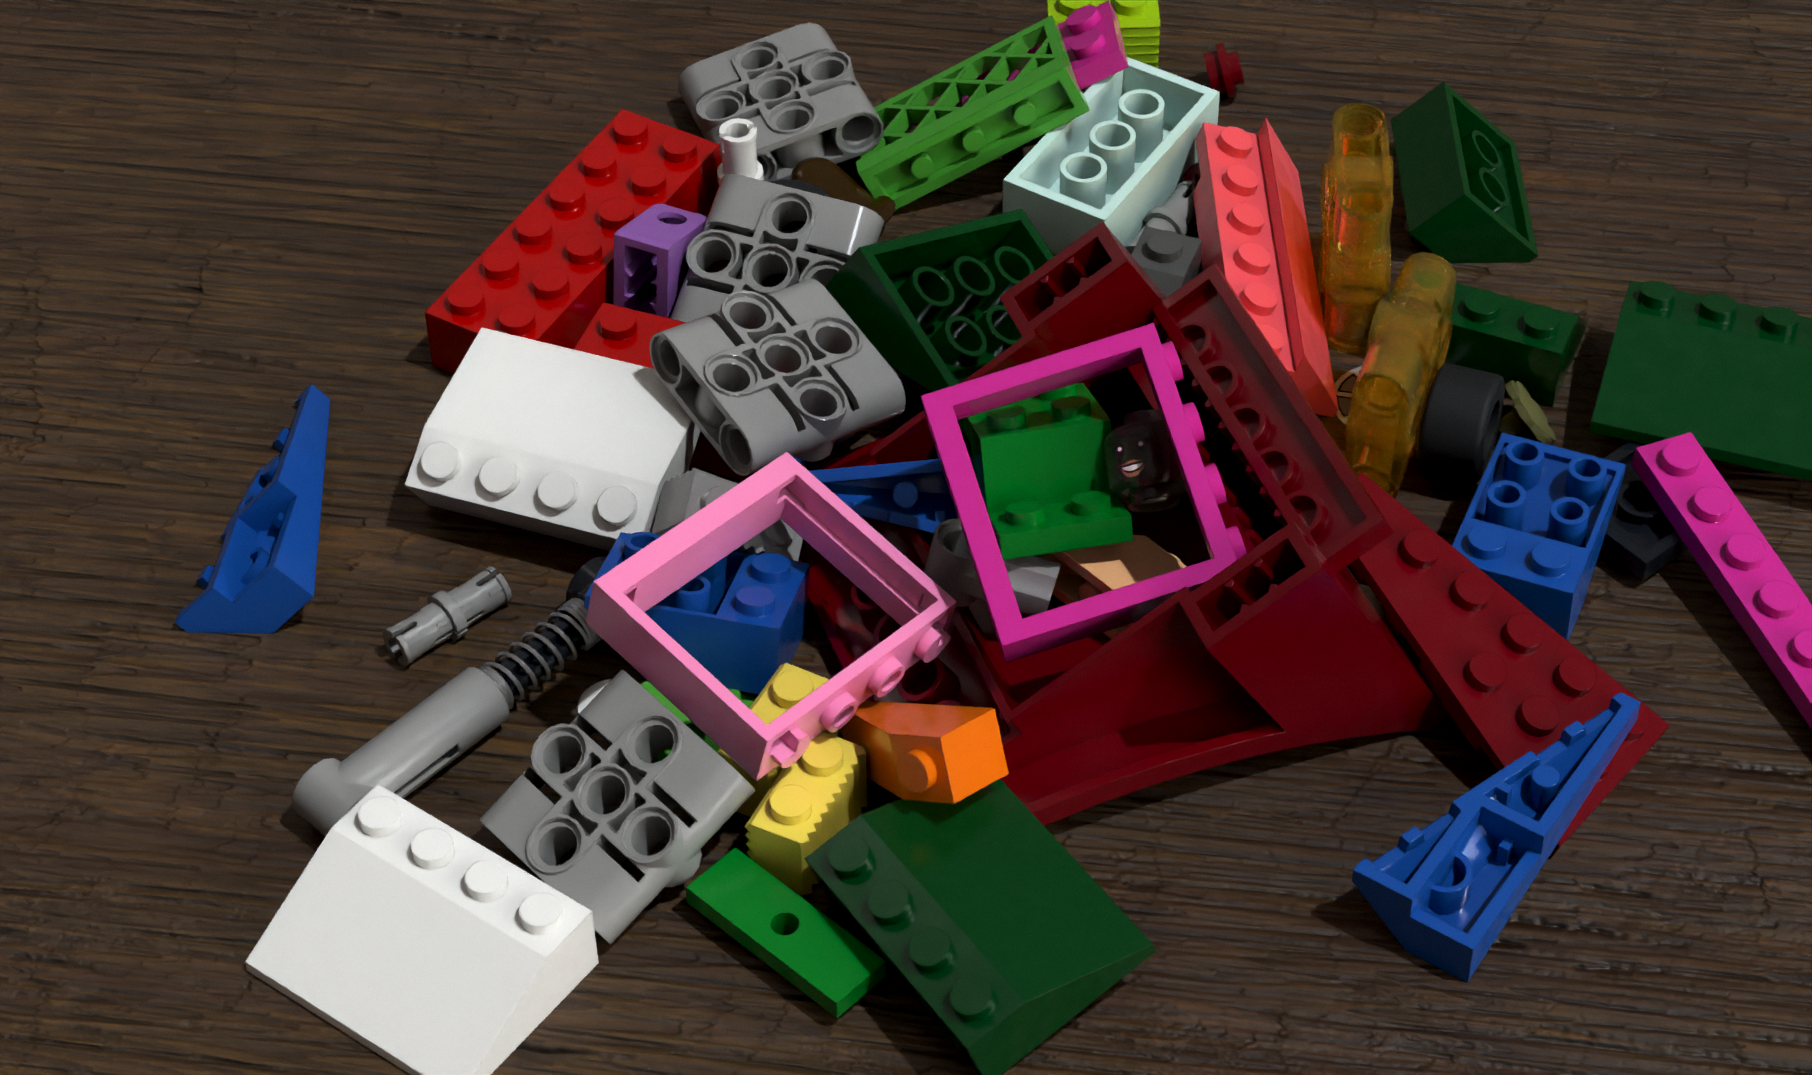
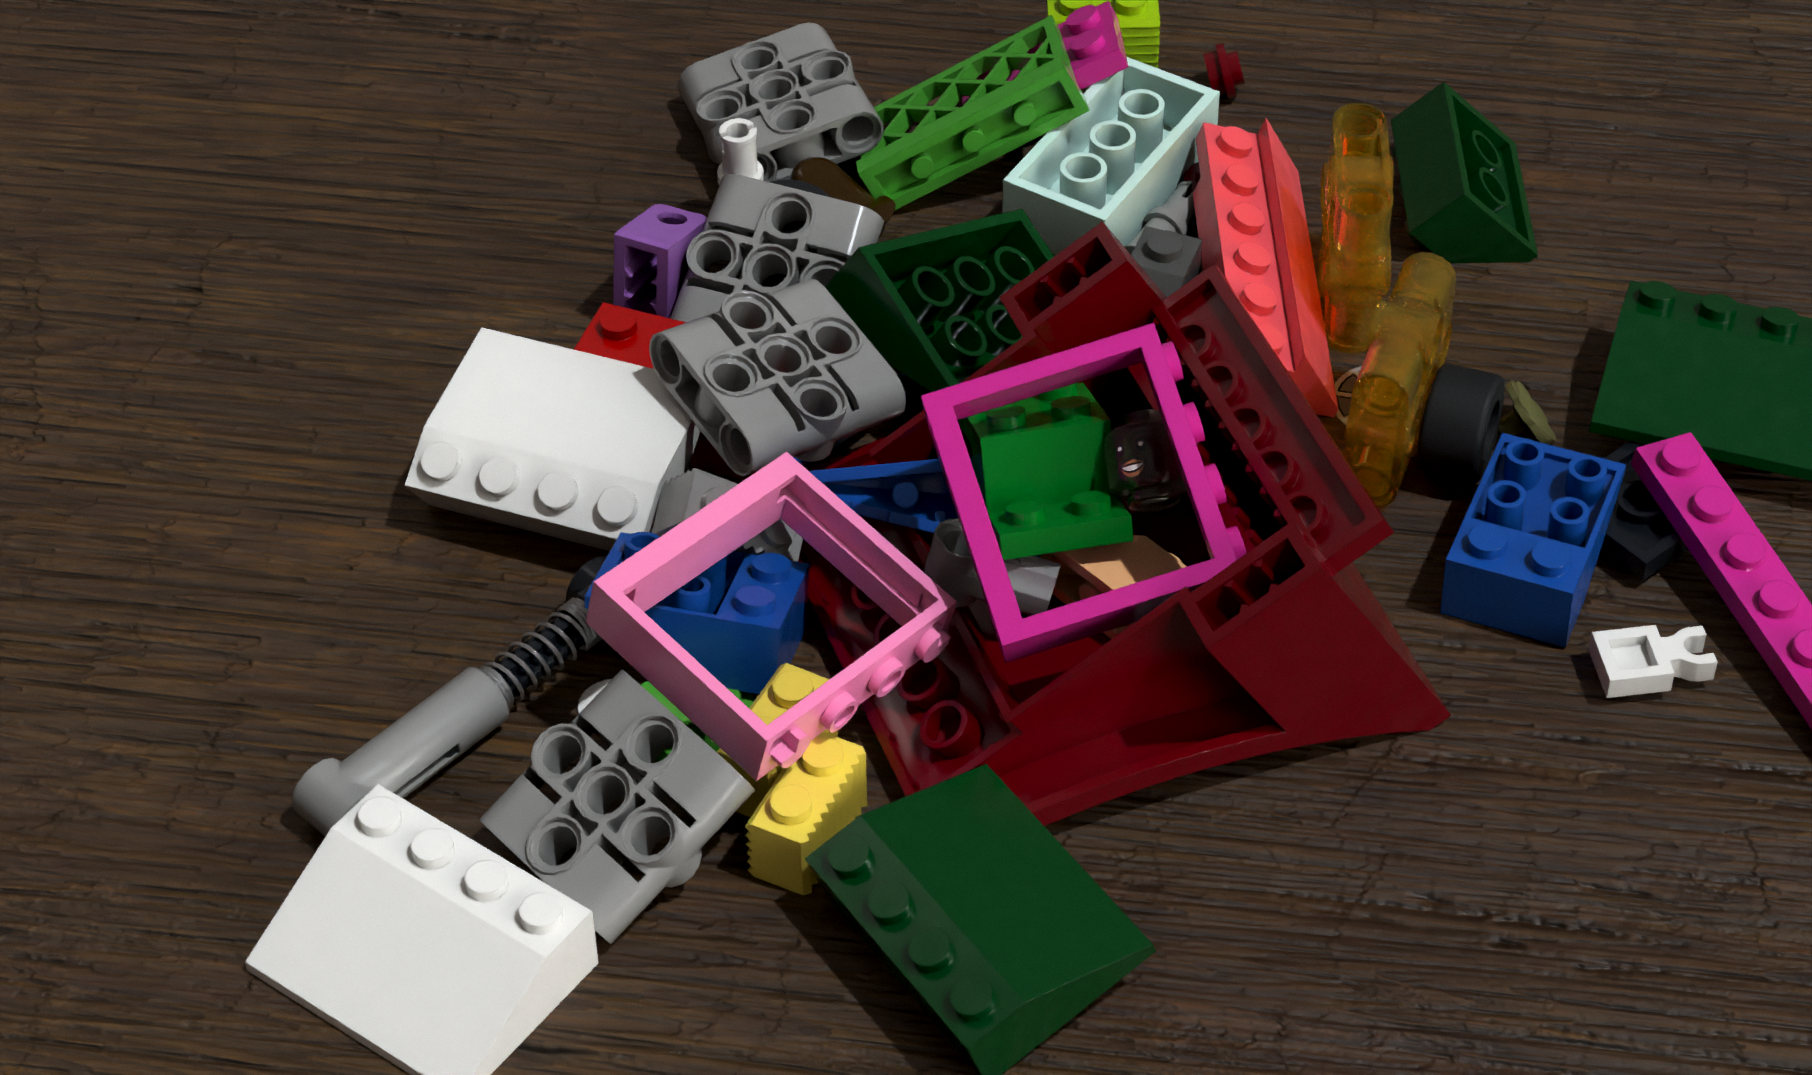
(272, 537): blue wedge -> none
(447, 615): light grey pin -> none
(558, 255): red brick -> none
(786, 932): green tile -> none
(928, 748): orange slope -> none
(1465, 873): blue wedge -> none
(1488, 655): dark red wing -> none
(1514, 340): dark green slope -> none
(1644, 663): none -> white plate

